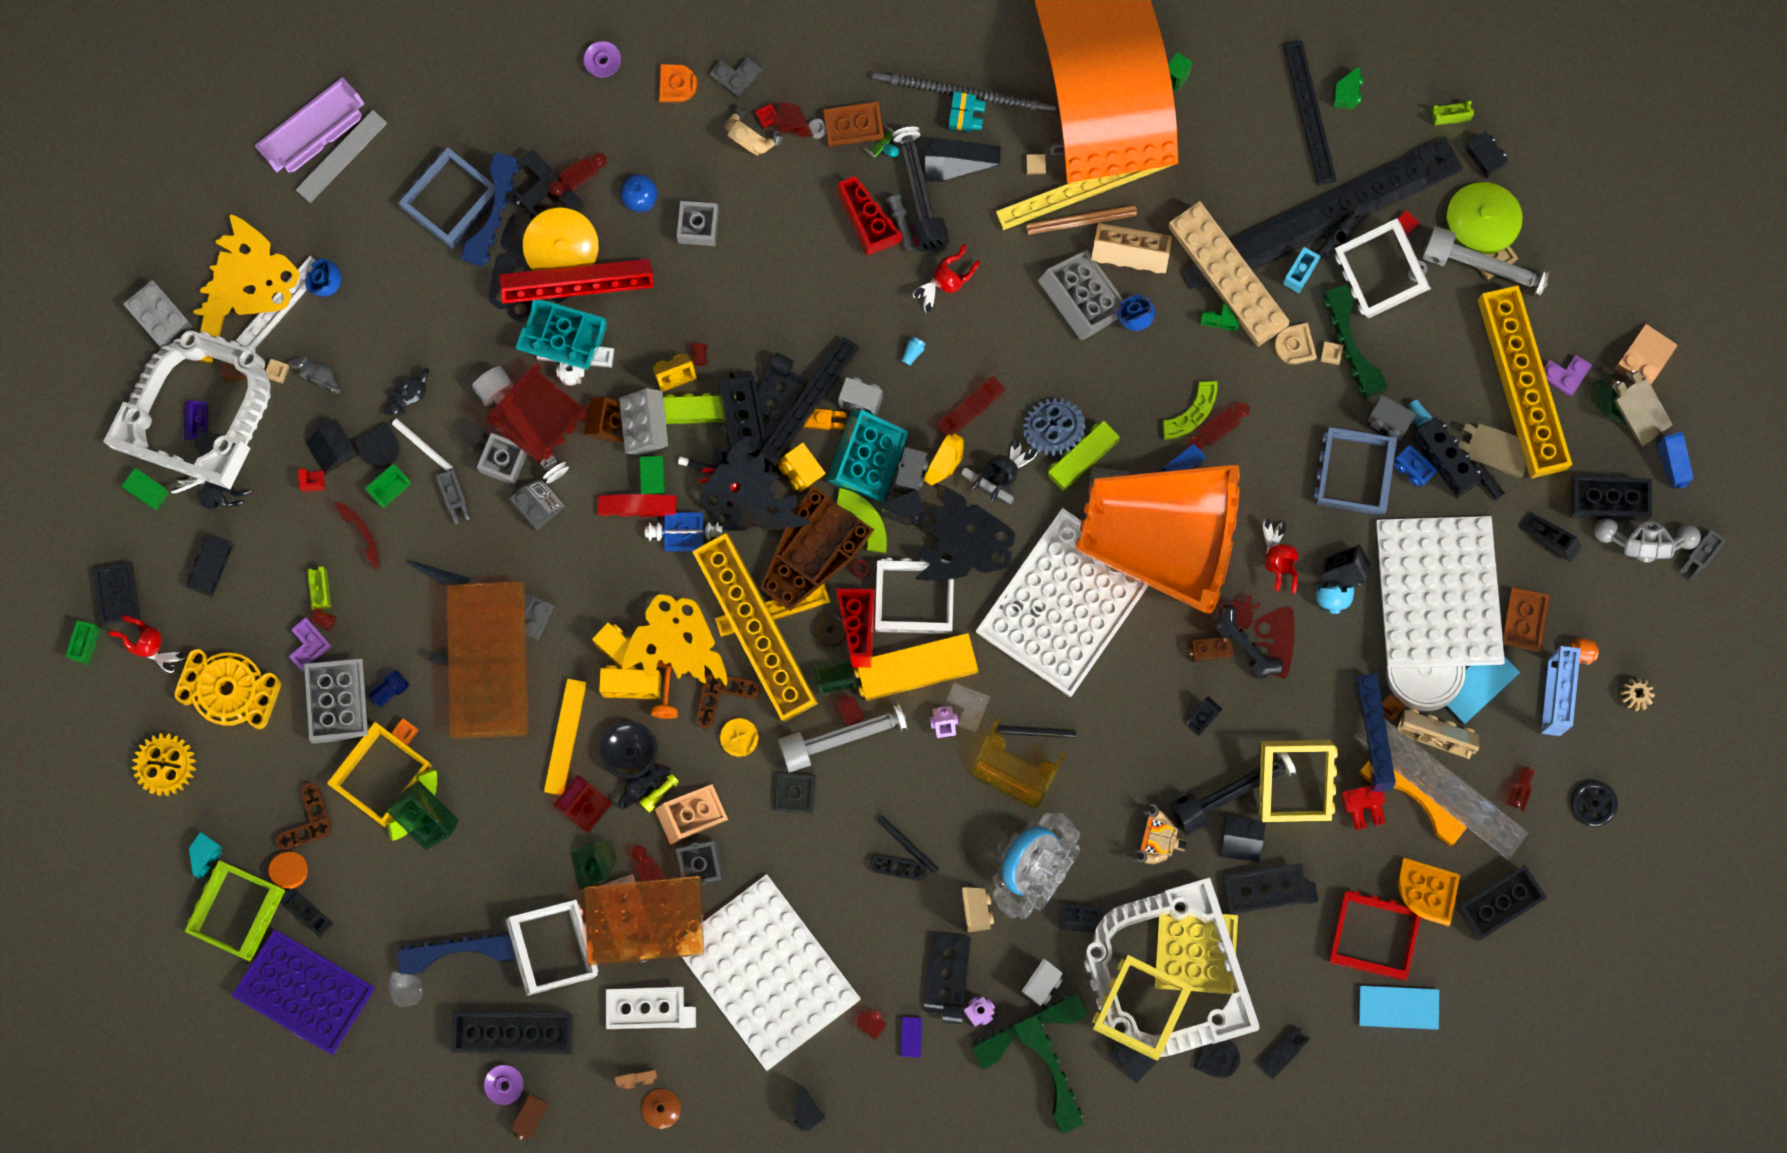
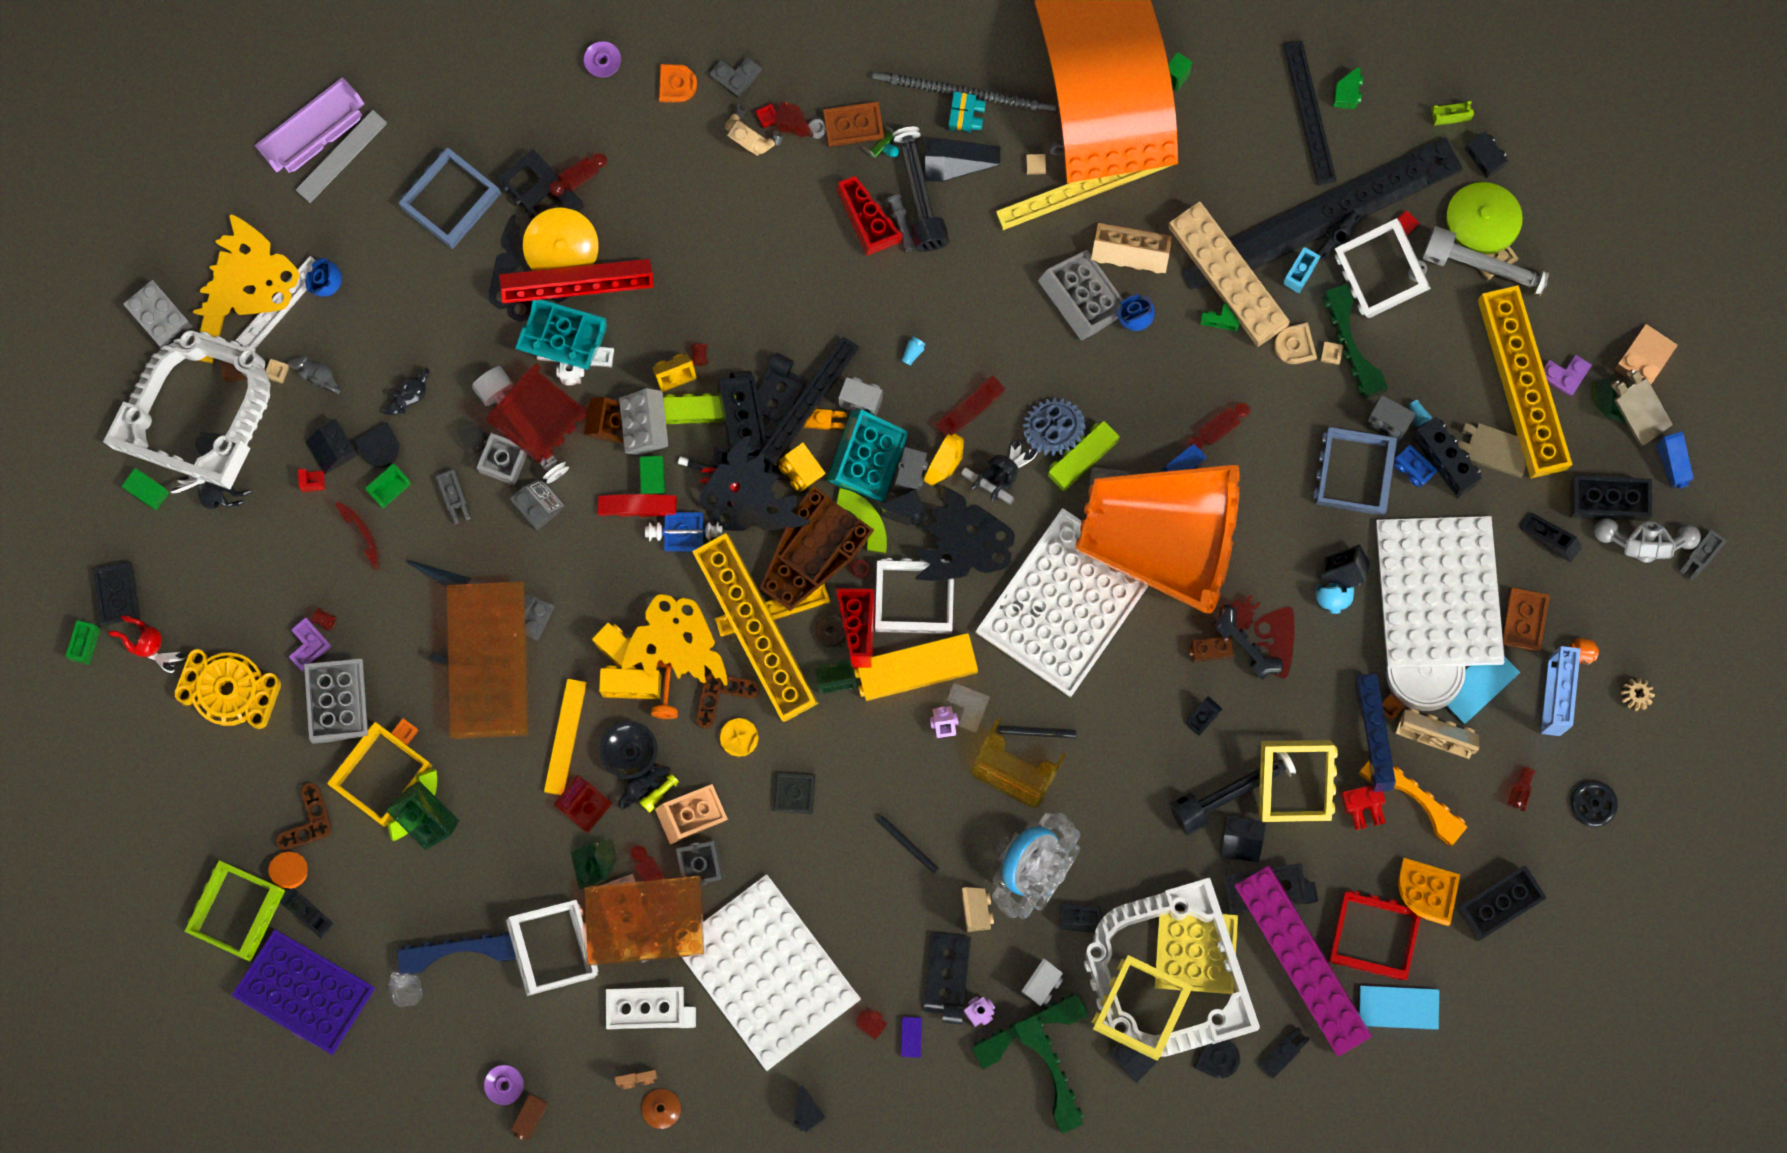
(160, 781): yellow gear -> none
(194, 419): dark purple slope -> none
(202, 854): teal slope -> none
(209, 565): black brick -> none
(319, 588): lime hinge -> none
(393, 685): clear blue piece -> none
(422, 445): white bar -> none
(502, 171): dark blue arch -> none
(512, 1033): black brick -> none
(638, 193): blue cylinder -> none
(697, 223): light grey brick -> none
(797, 752): light grey piece -> none
(850, 711): clear red brick -> none
(882, 871): black beam -> none
(944, 279): red hair -> none
(1083, 219): medium nougat axle -> none
(1158, 838): torso -> none
(1194, 415): lime tile -> none
(1279, 556): red hair -> none
(1303, 960): none -> magenta brick
(1451, 792): clear plate -> none
(1489, 482): black pin -> none

